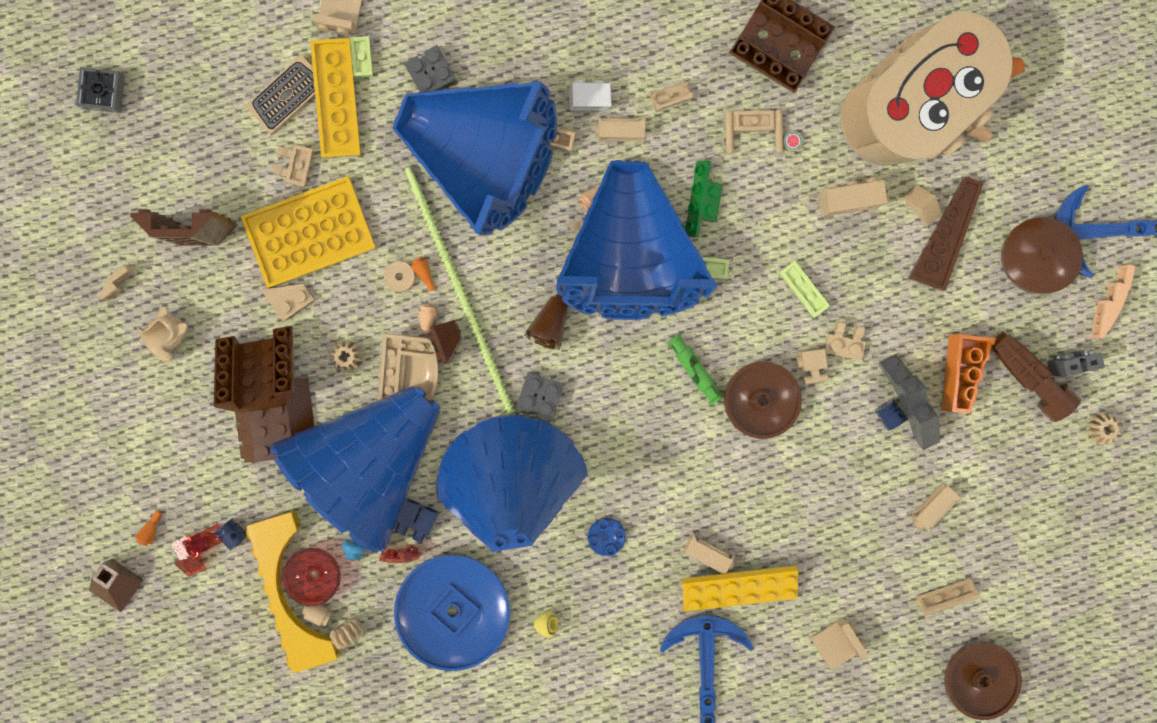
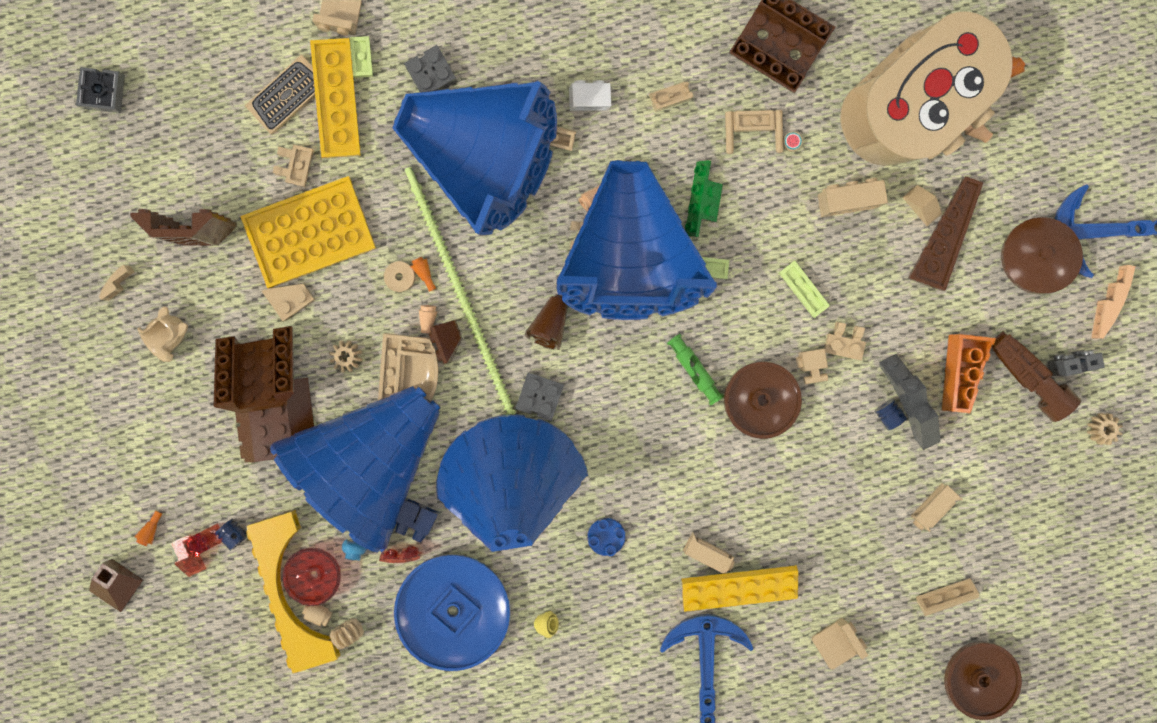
(621, 129): tan window -> none

